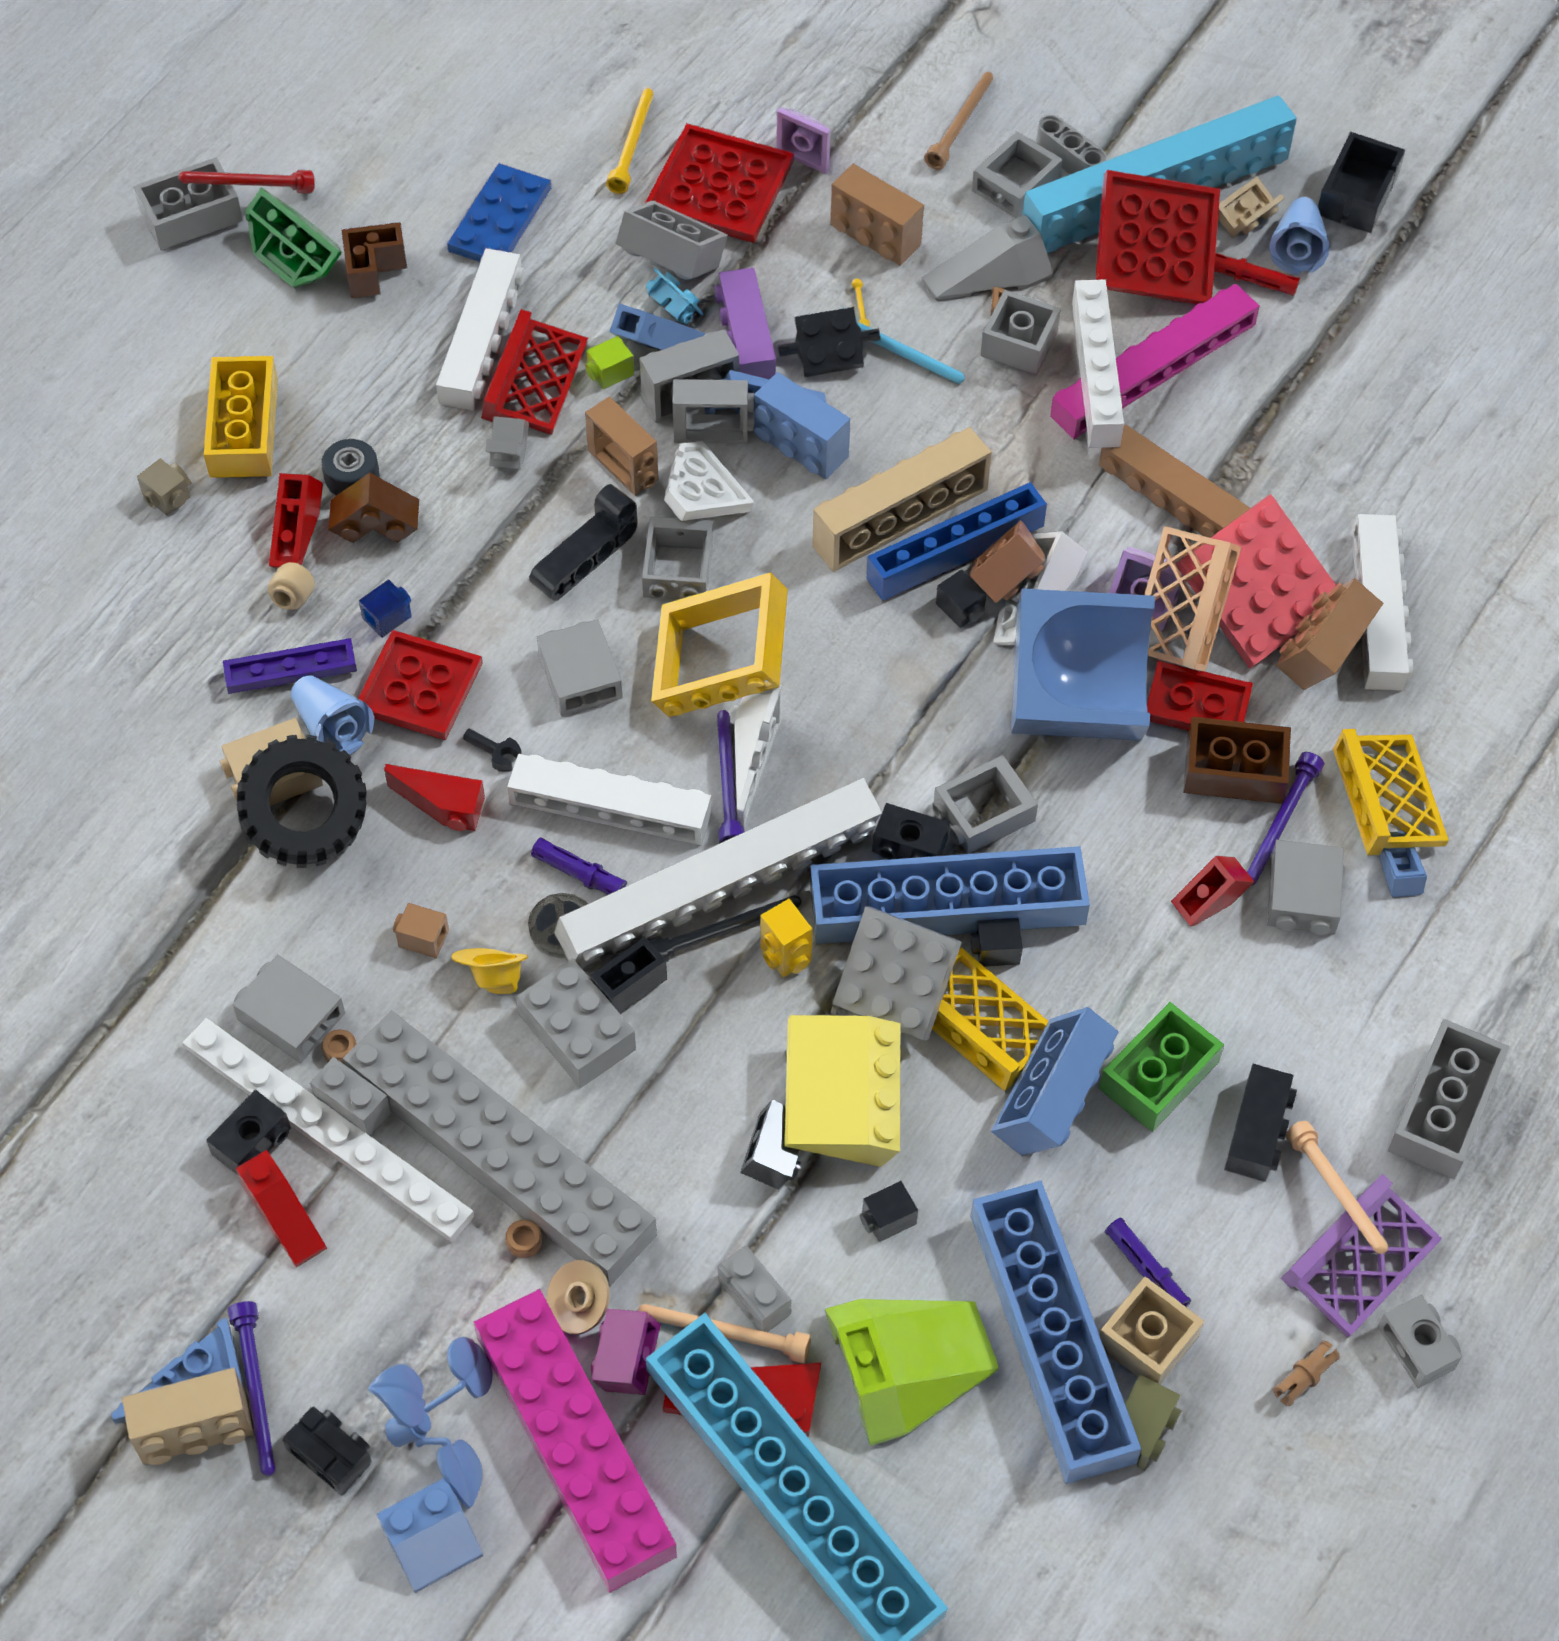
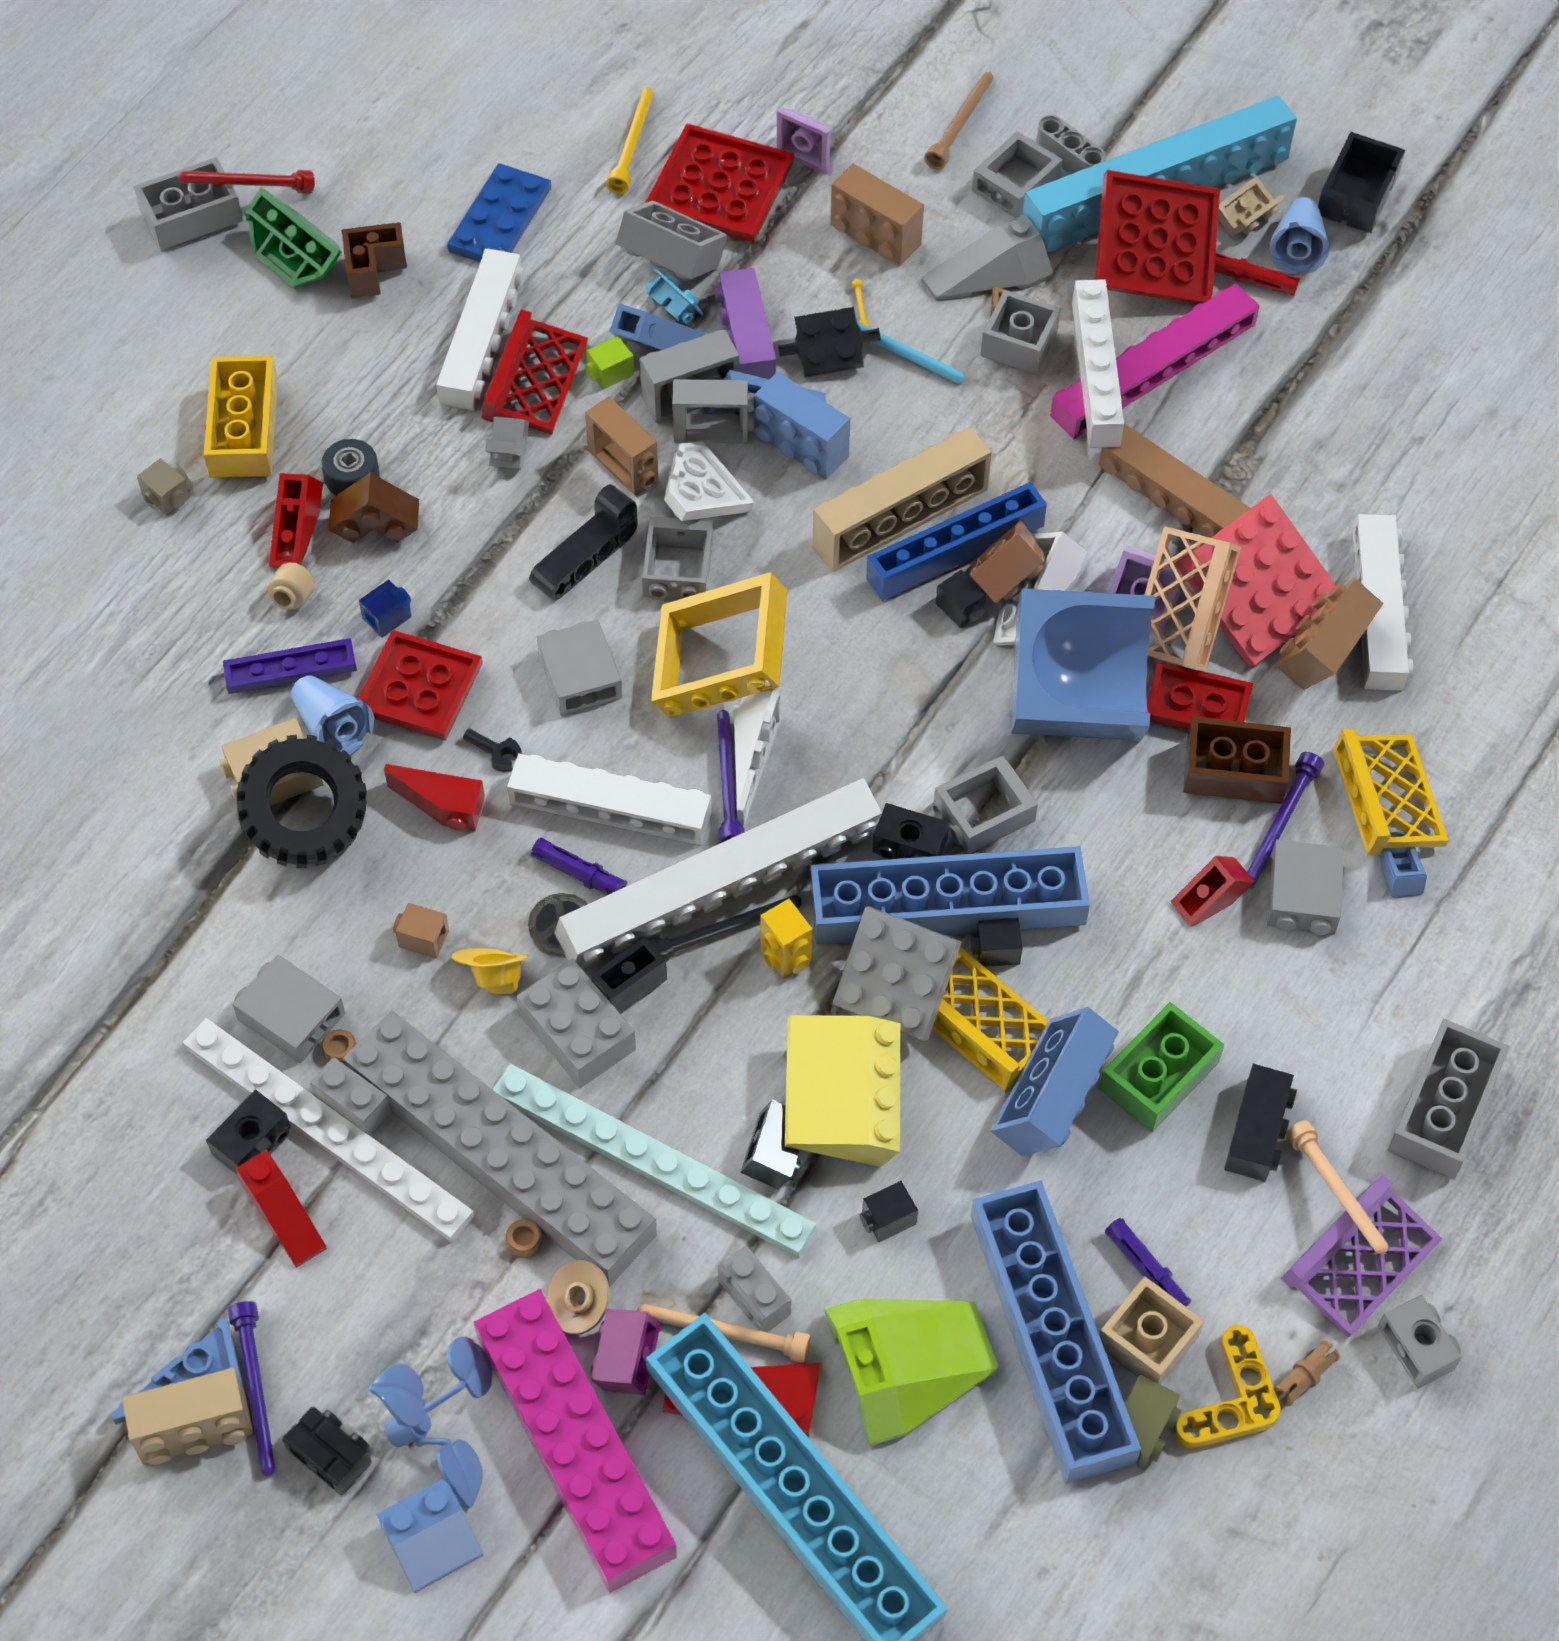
(656, 1161): none -> light aqua plate
(1242, 1407): none -> yellow beam

